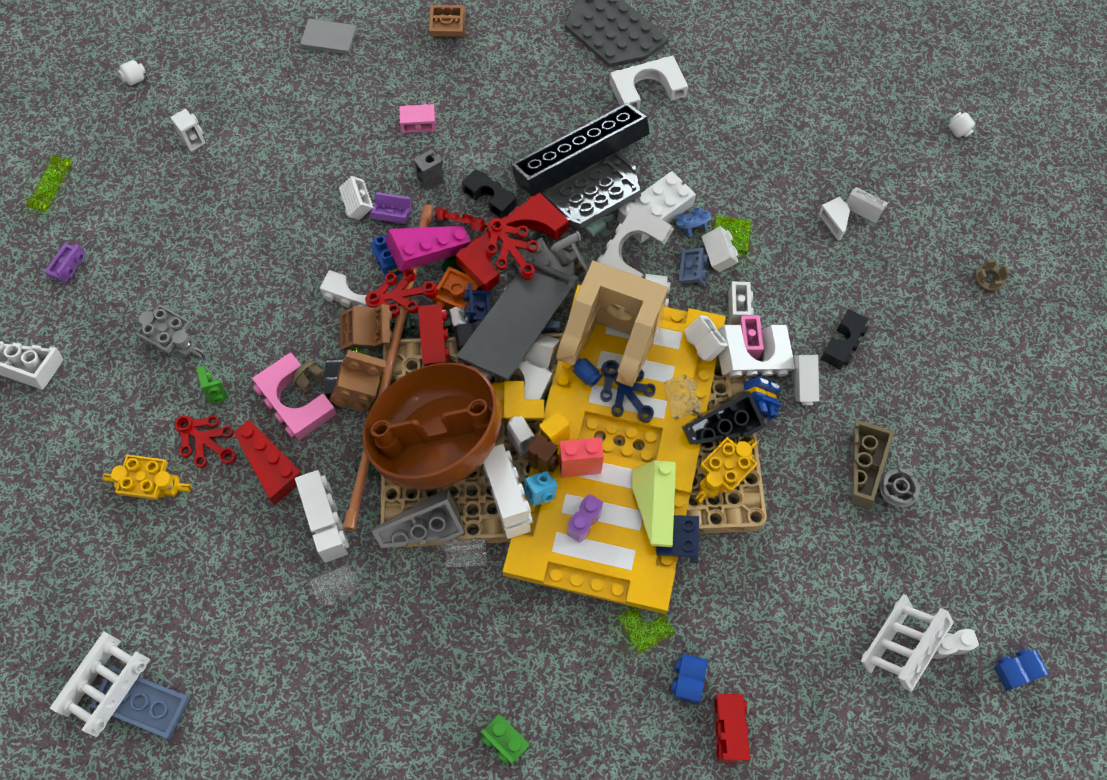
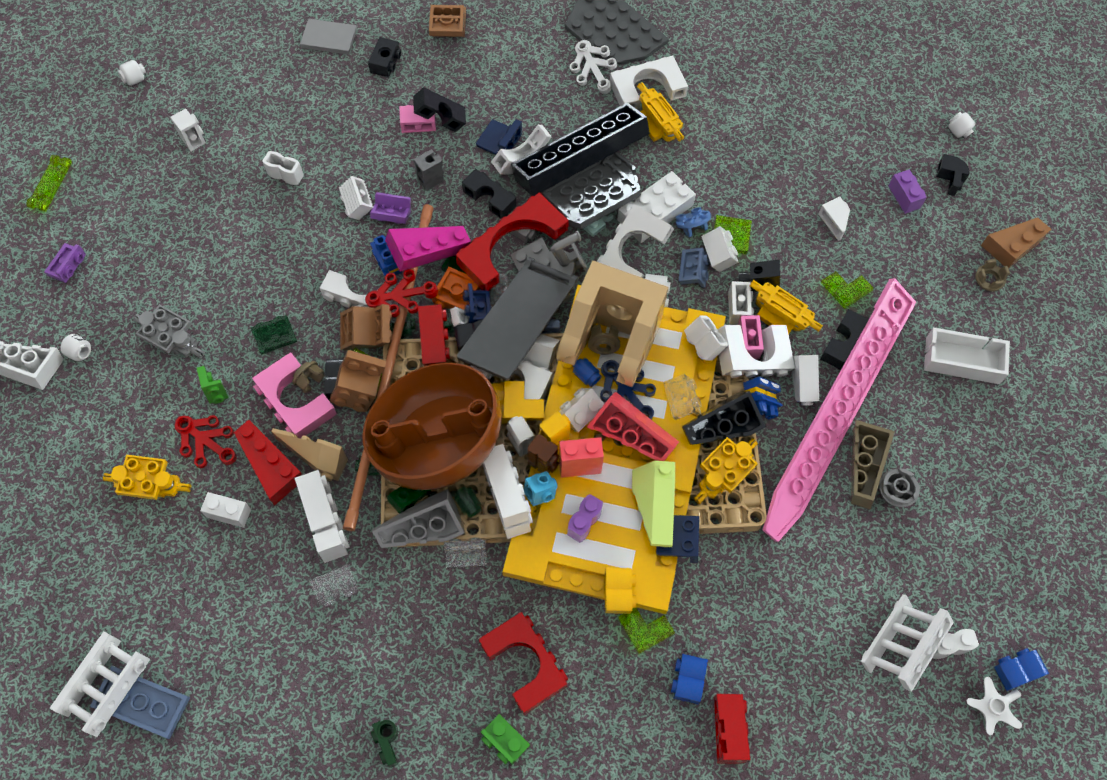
(75, 347): none -> white head
(225, 509): none -> white brick
(273, 334): none -> clear green bracket
(283, 168): none -> white brick
(319, 455): none -> tan wedge
(384, 57): none -> black brick
(387, 754): none -> dark green plate
(405, 498): none -> dark green plate
(428, 103): none -> black arch
(468, 501): none -> clear green brick
(477, 224): red plant -> none
(500, 136): none -> dark blue bracket
(506, 157): none -> white arch
(510, 245): red plant -> none
(519, 632): none -> red arch
(581, 408): none -> white bracket
(592, 64): none -> white plant
(598, 338): none -> dark tan piece
(619, 590): none -> yellow brick
(633, 428): none -> coral wedge
(661, 117): none -> yellow piece
(762, 273): none -> black torso
(782, 308): none -> yellow piece
(838, 410): none -> bright pink wedge
(846, 293): none -> clear neon green plate
(866, 205): white slope -> none
(907, 191): none -> medium lavender brick
(952, 169): none -> black brick
(963, 356): none -> white piece
(995, 707): none -> white animal
(1016, 241): none -> medium nougat wedge

